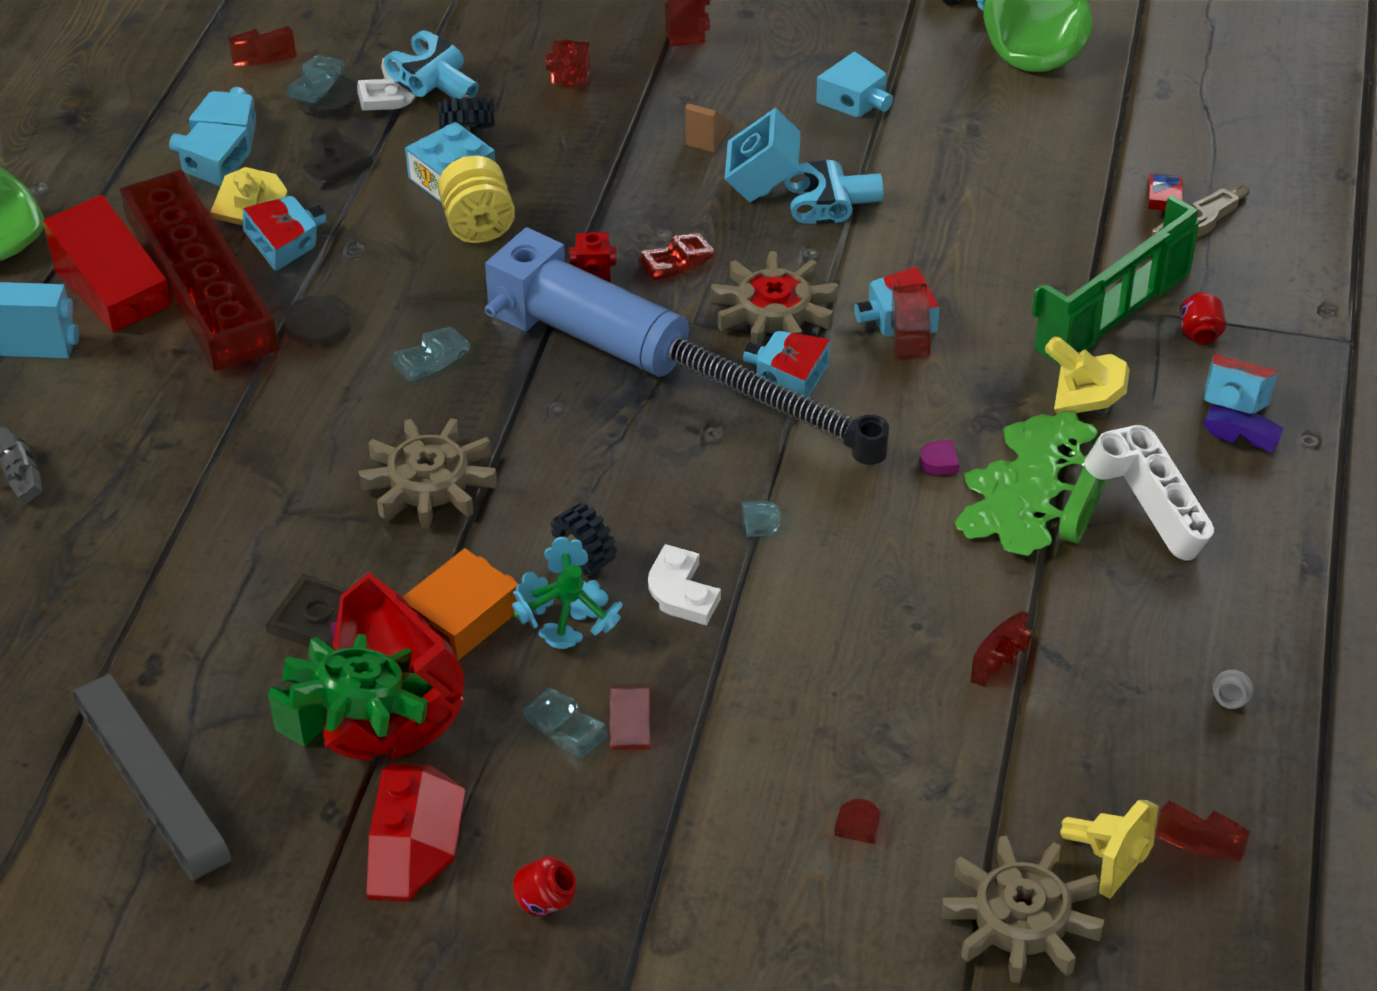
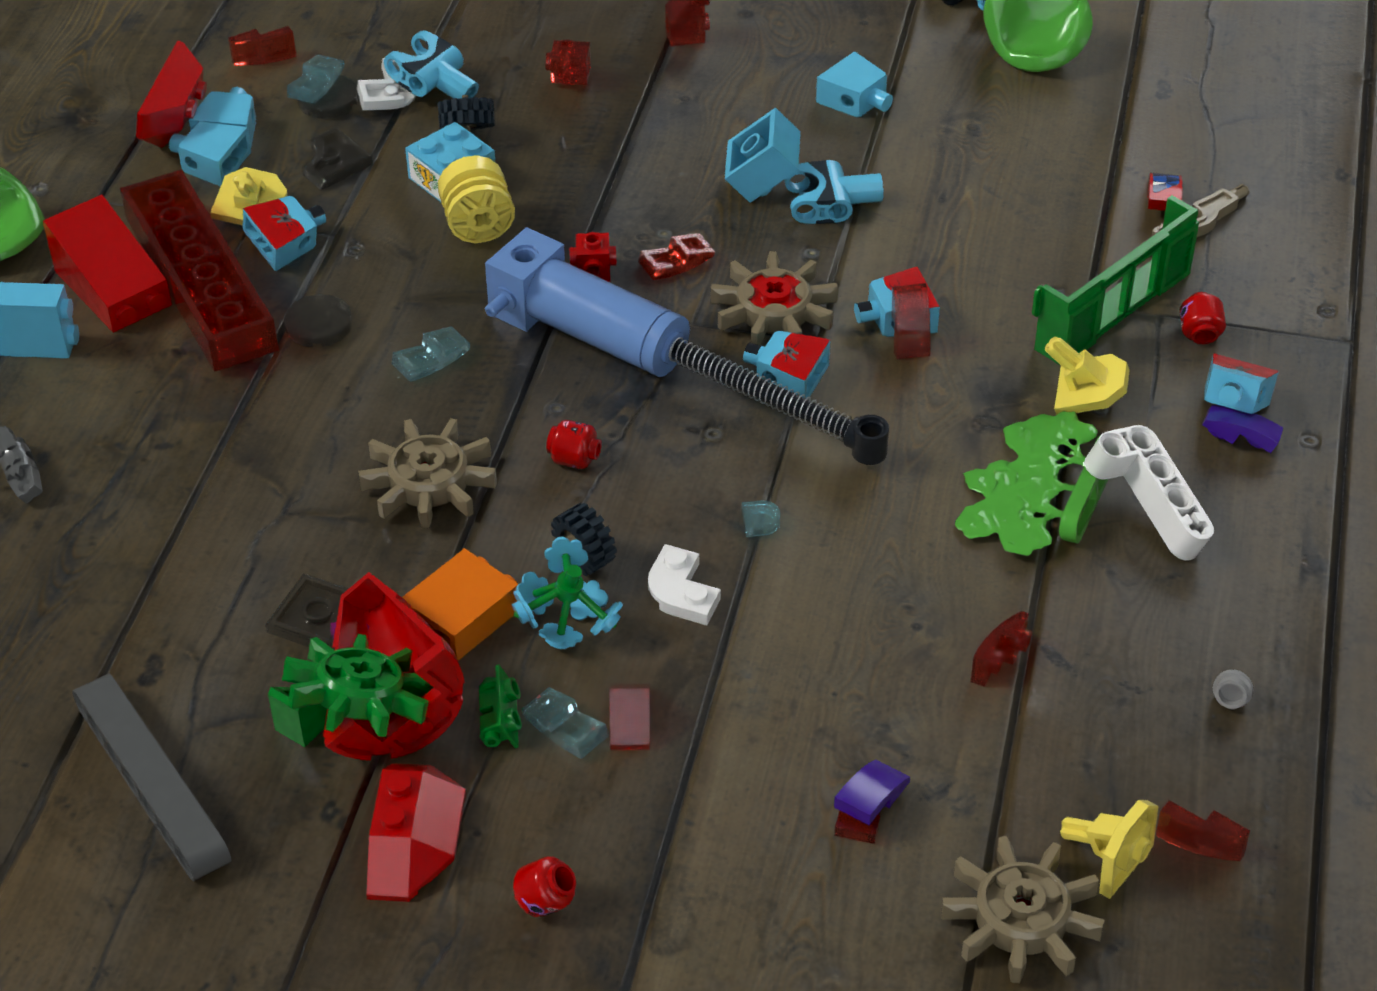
(171, 97): none -> red wedge
(499, 696): none -> green hinge
(573, 444): none -> red head
(705, 127): medium nougat slope -> none
(870, 791): none -> dark purple slope
(939, 458): magenta tile -> none

